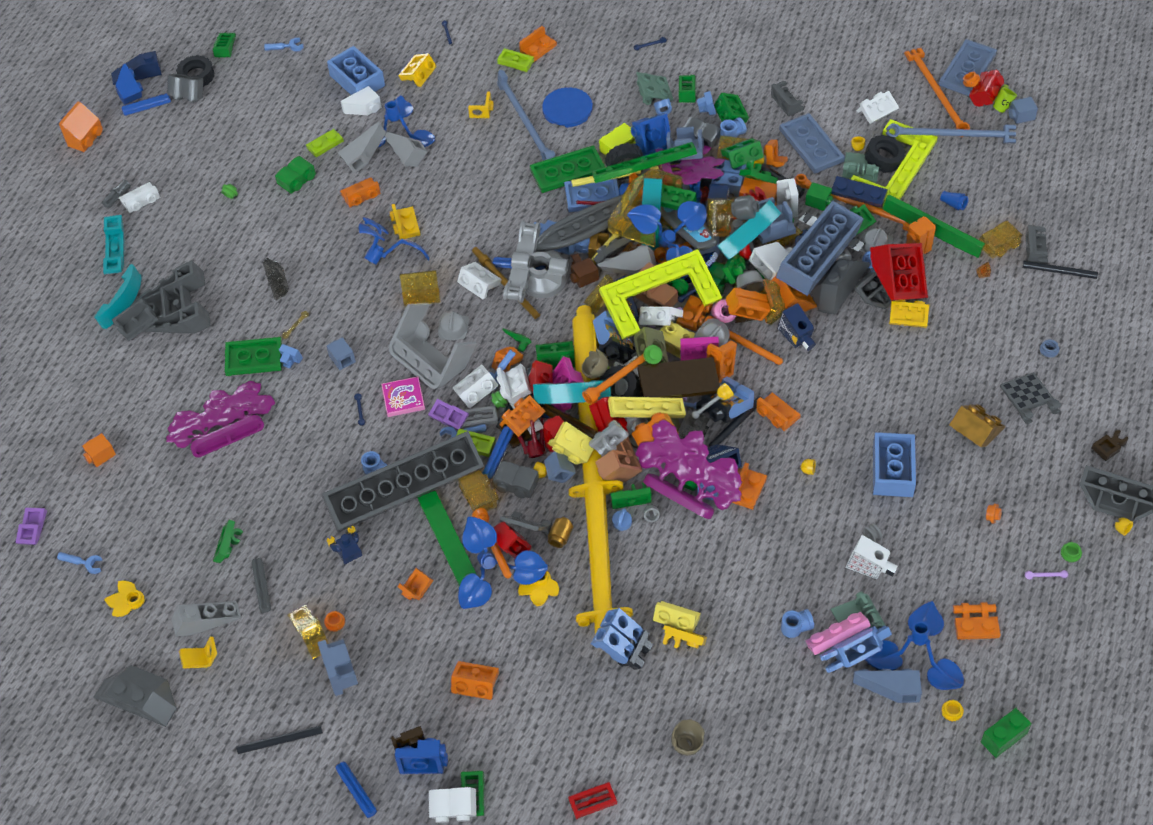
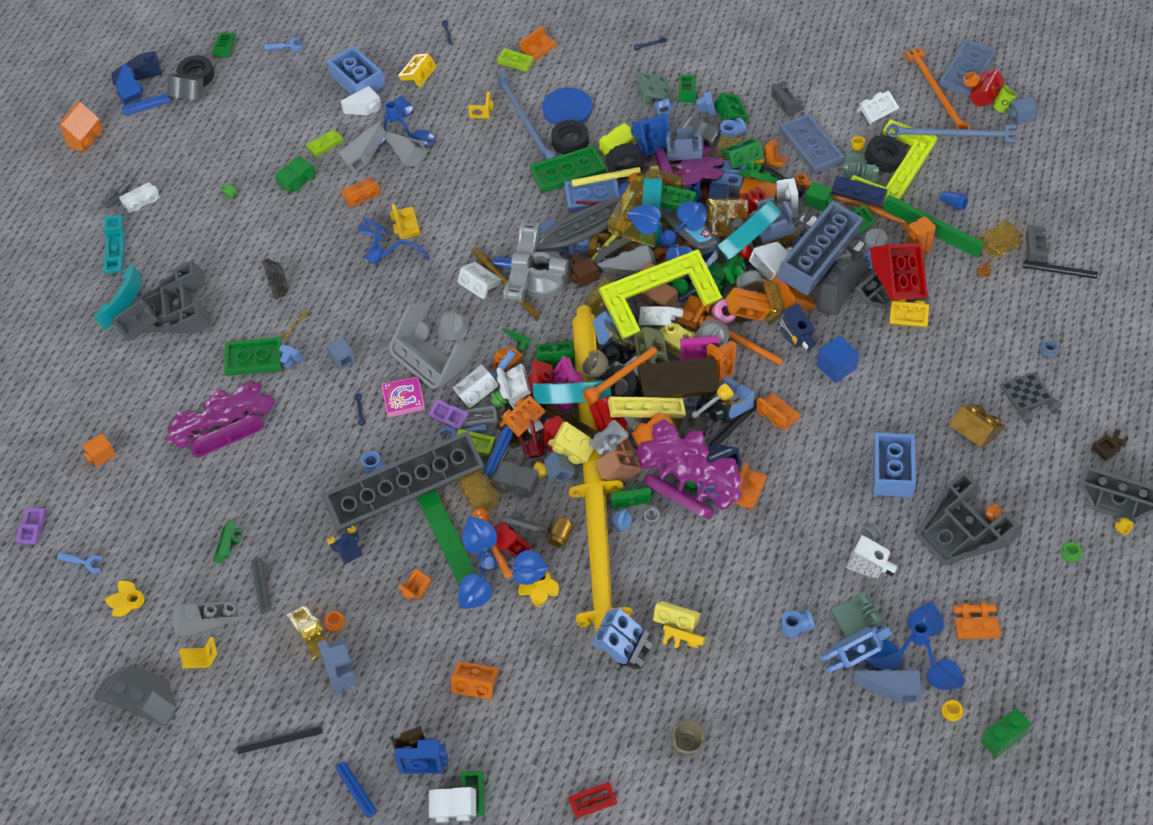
(420, 287): clear yellow hinge -> none
(566, 127): none -> black tyre
(644, 162): green tile -> none
(652, 354): bright green plate -> none
(745, 207): dark grey head -> none
(808, 466): yellow hinge -> none
(837, 359): none -> blue head
(837, 633): bright pink plate -> none
(959, 530): none -> dark grey wedge
(1029, 575): lavender hinge -> none

